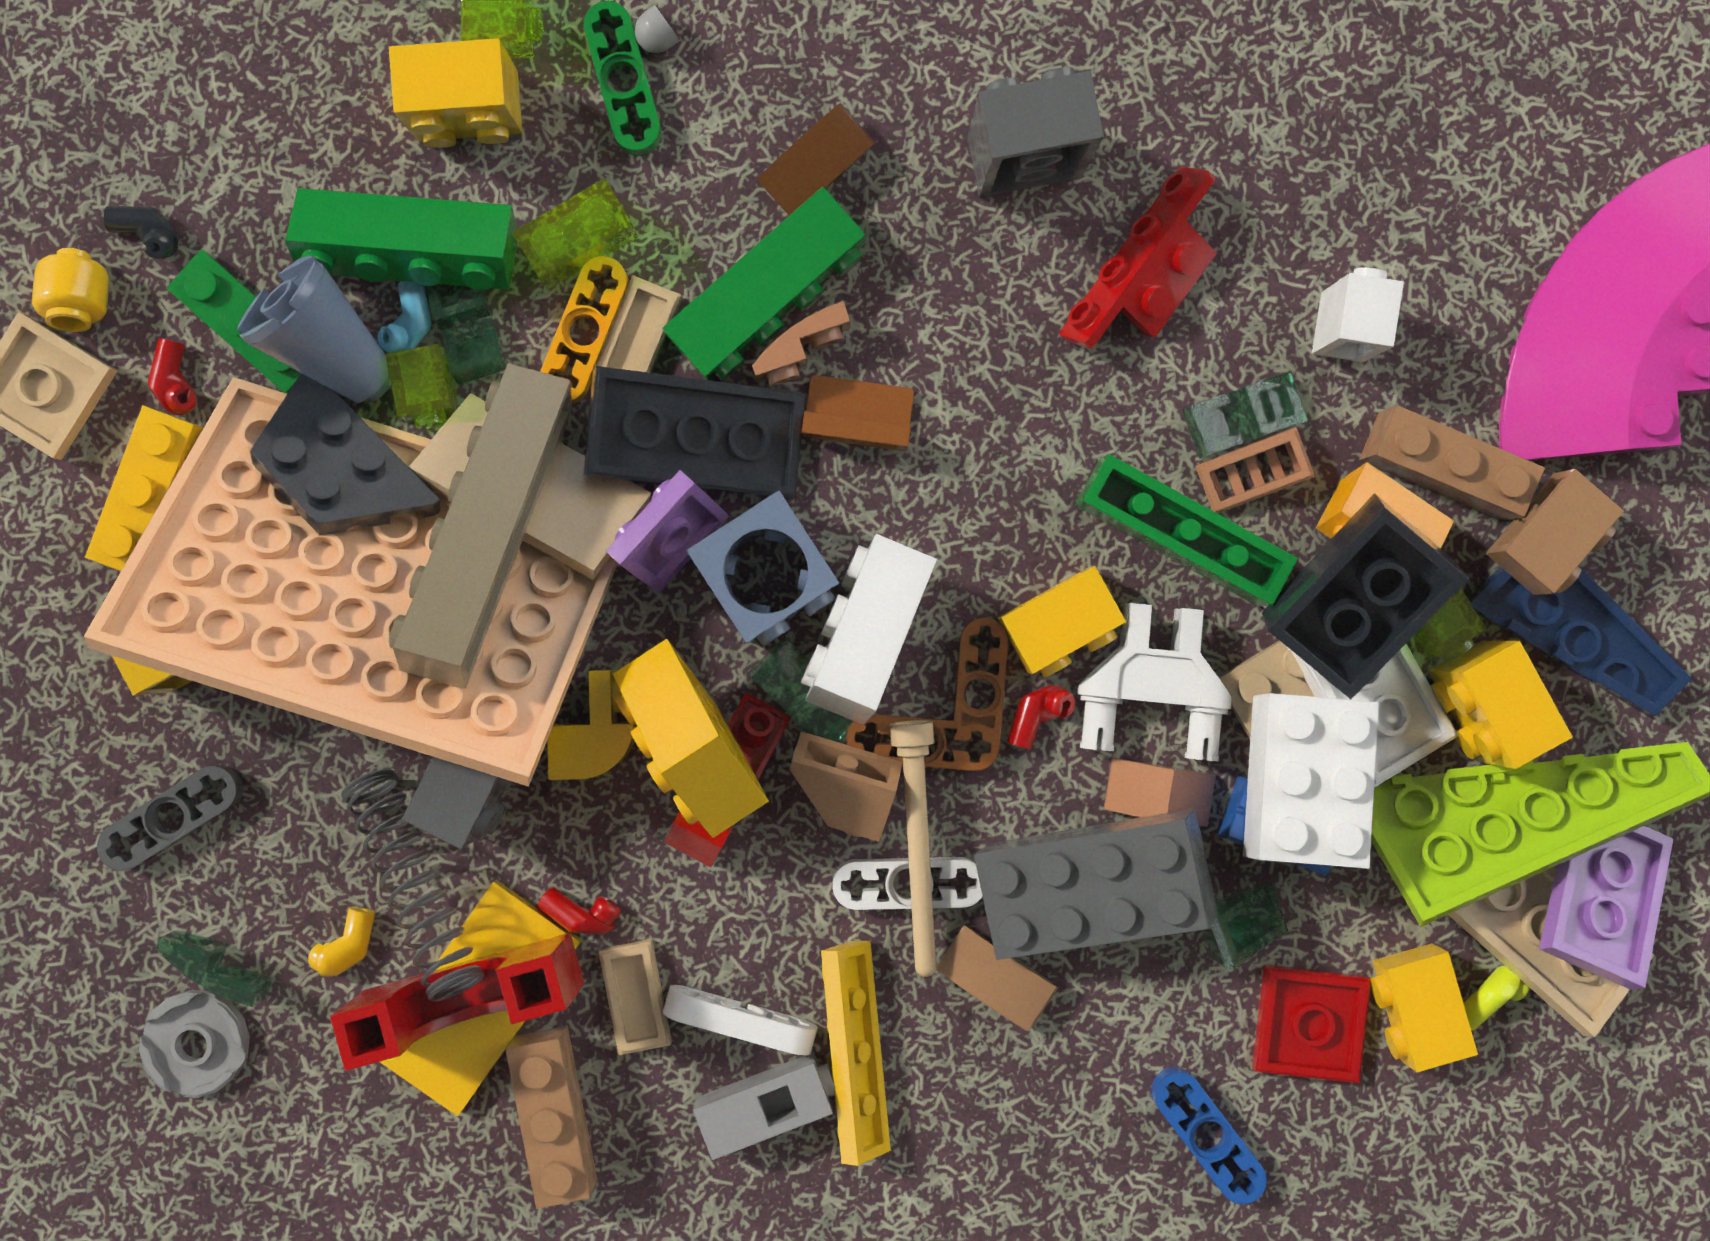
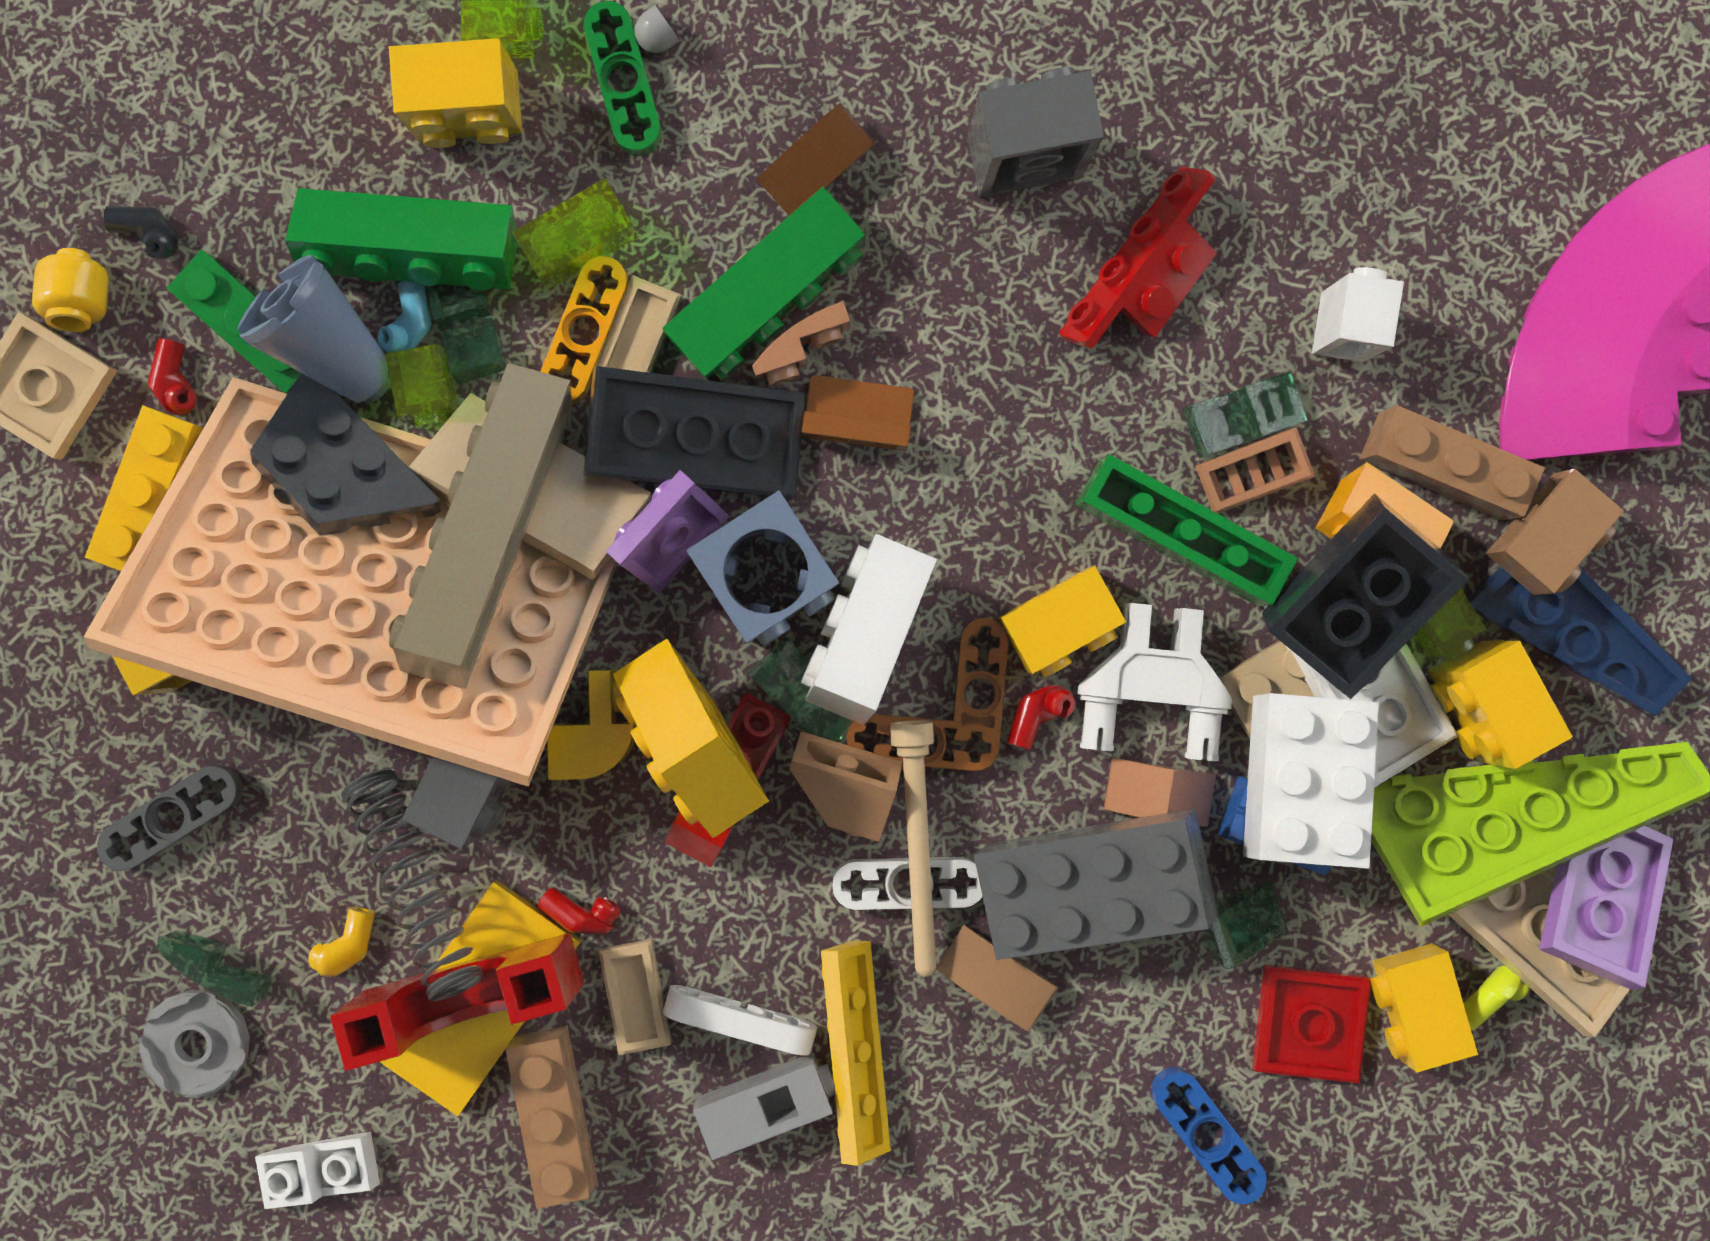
(317, 1169): none -> white slope

